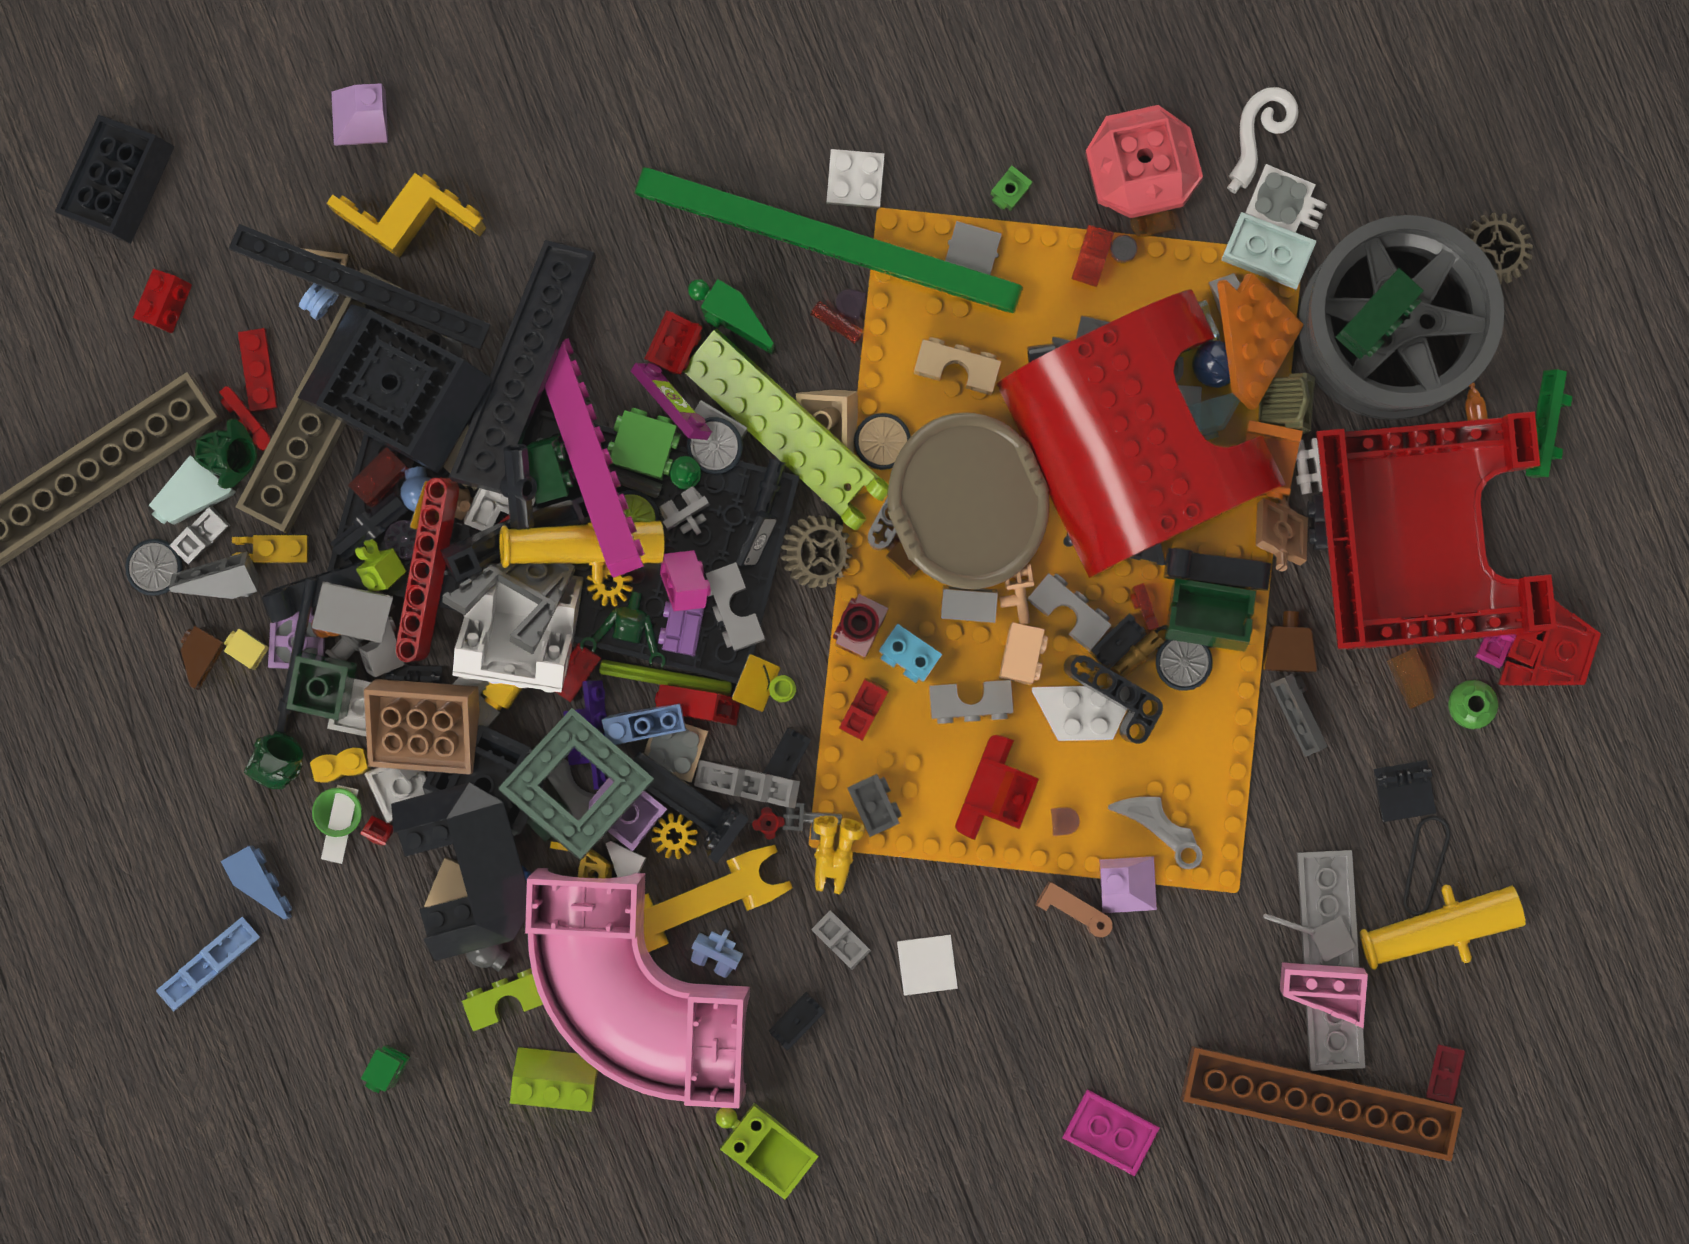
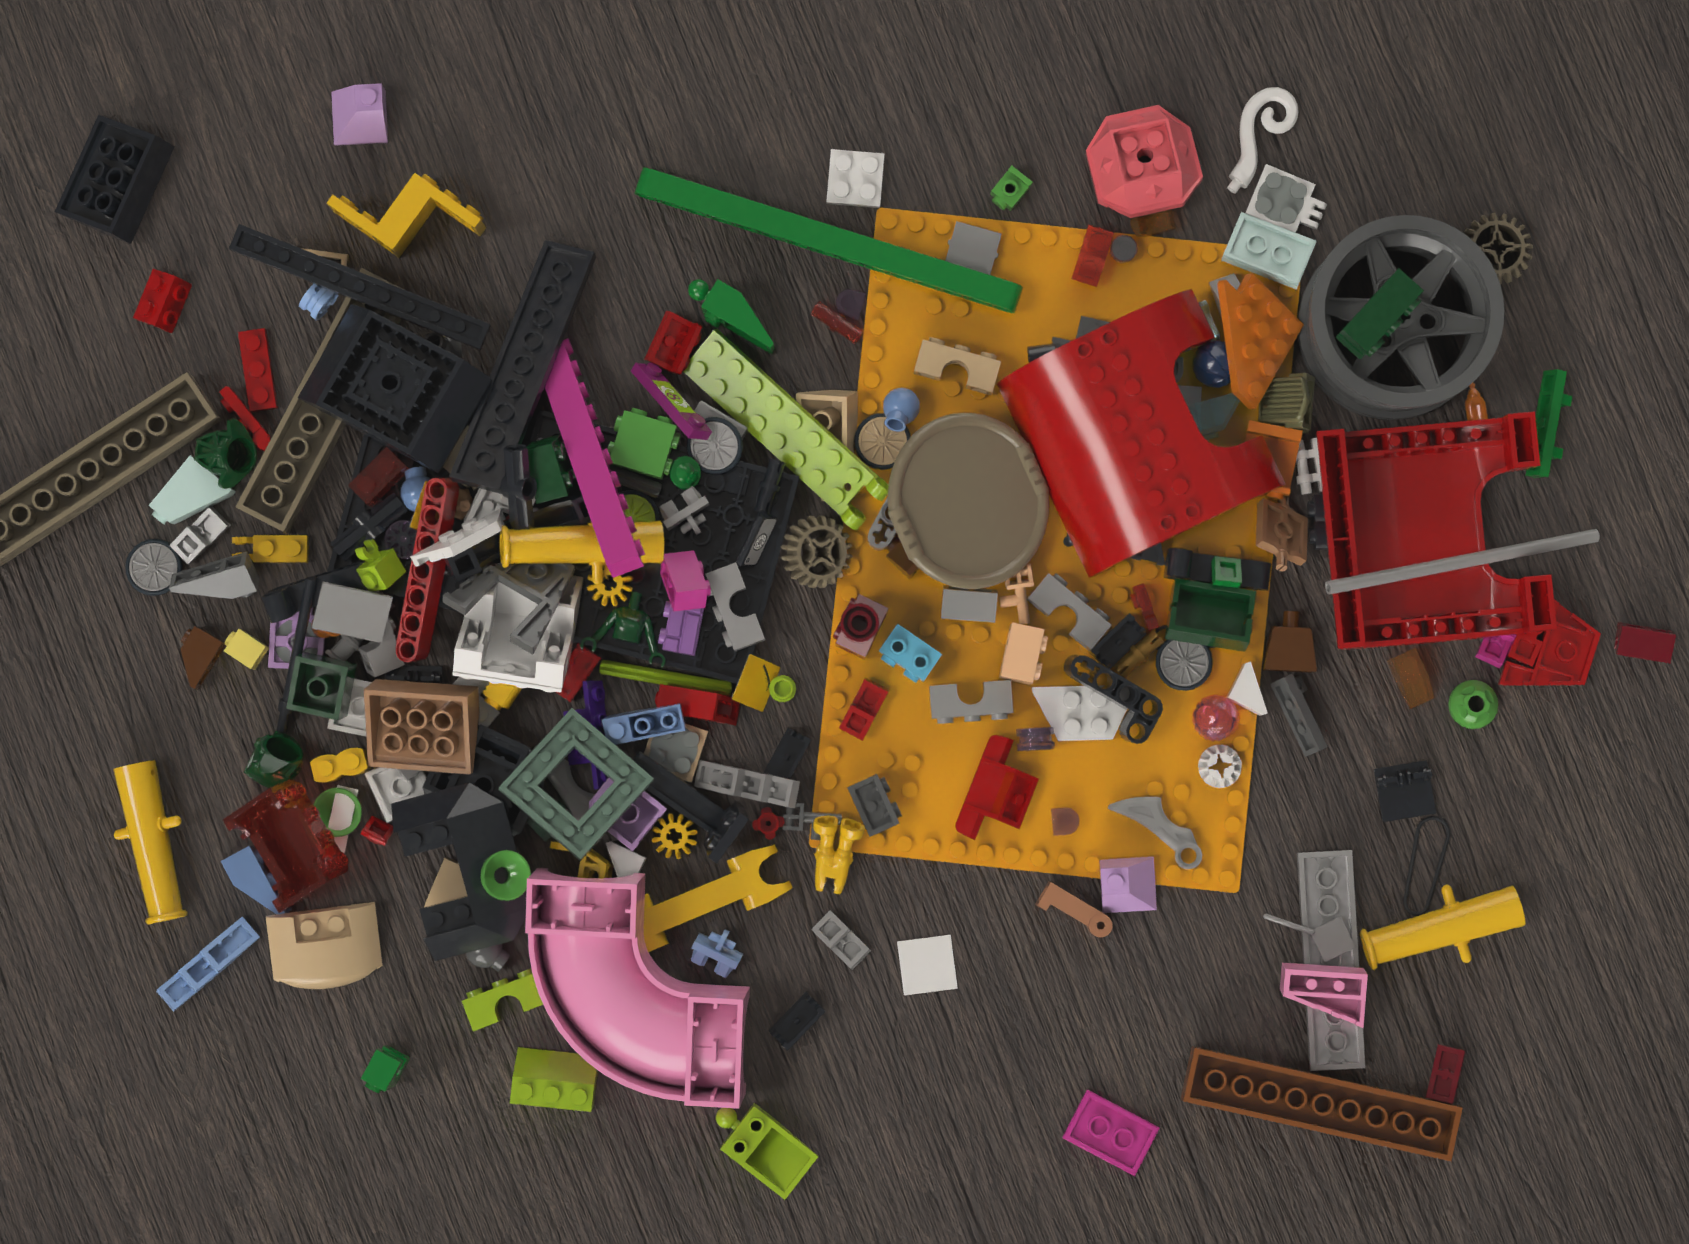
(150, 839): none -> yellow piece
(290, 841): none -> clear red windscreen
(324, 946): none -> tan slope
(454, 543): none -> white wing
(517, 870): none -> bright green piece
(900, 408): none -> medium blue piece
(1035, 739): none -> wheel
(1209, 758): none -> white gear
(1215, 718): none -> clear pink hair
(1226, 572): none -> green plate
(1246, 691): none -> white slope
(1461, 561): none -> light grey piece
(1644, 642): none -> dark red hinge

